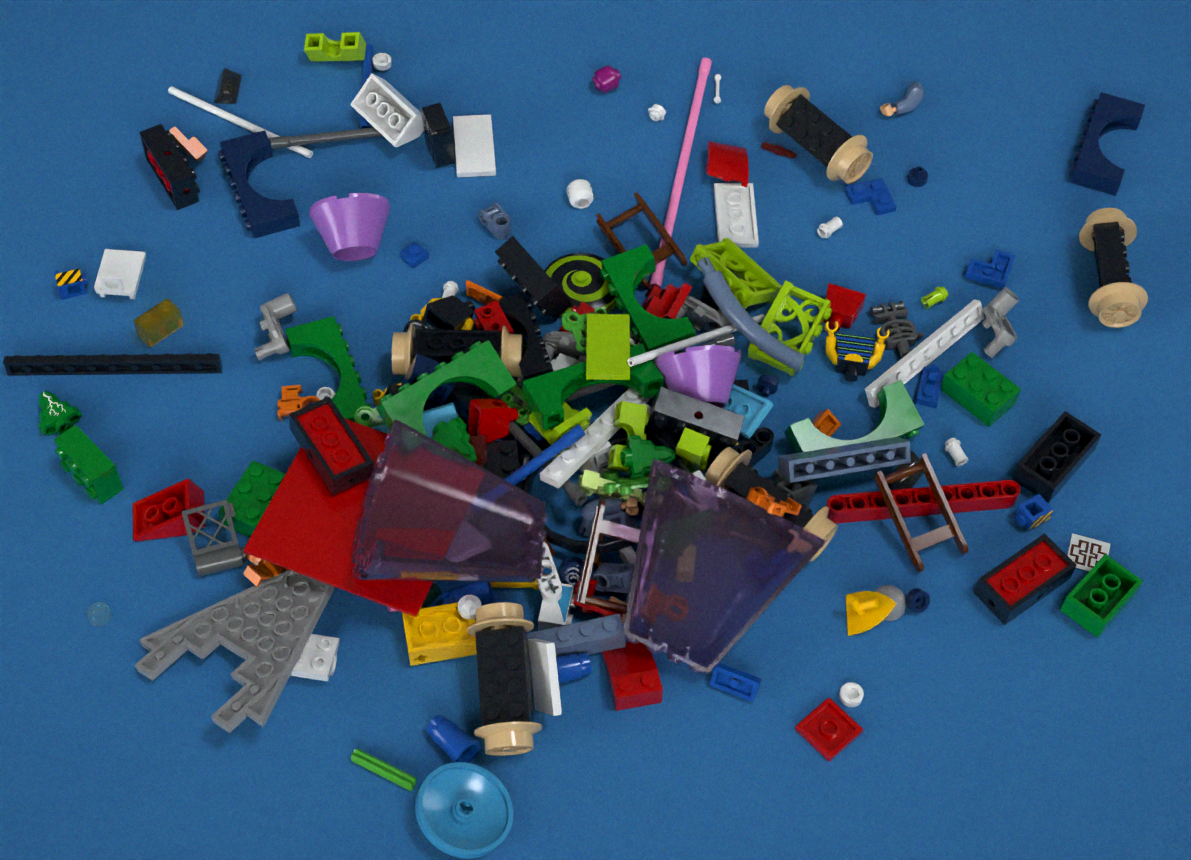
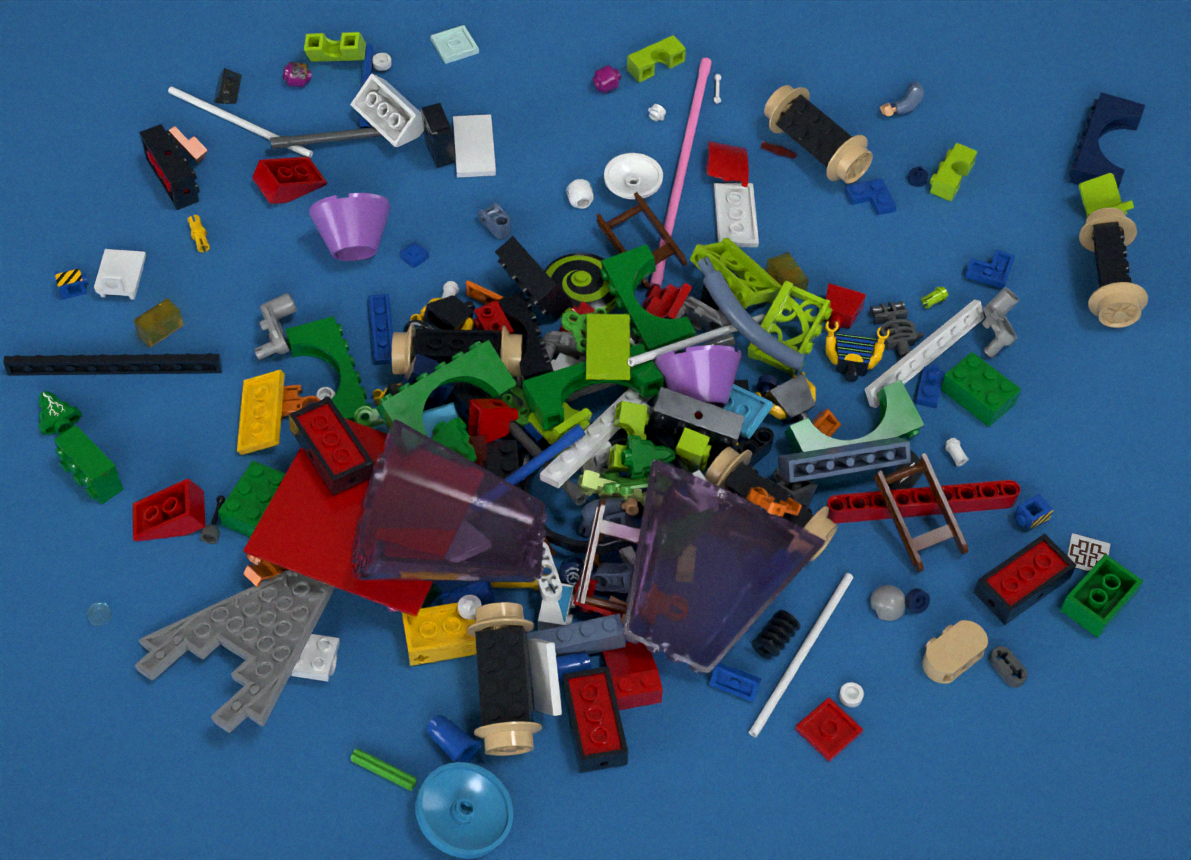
(198, 233): none -> yellow pin
(210, 533): none -> dark grey hinge
(219, 556): dark grey piece -> none
(261, 412): none -> yellow plate
(262, 214): dark blue arch -> none
(287, 178): none -> red slope
(296, 74): none -> magenta head
(381, 328): none -> blue tile
(454, 44): none -> light aqua tile
(594, 719): none -> brick
(633, 174): none -> white dish
(667, 51): none -> lime arch
(775, 634): none -> black piece
(785, 268): none -> clear yellow brick
(792, 399): none -> torso
(800, 656): none -> white piece
(826, 229): white pin -> none
(866, 610): yellow shield -> none
(947, 180): none -> lime arch
(954, 651): none -> tan brick
(1008, 666): none -> dark grey beam
(1056, 456): black brick -> none
(1102, 193): none -> lime bracket

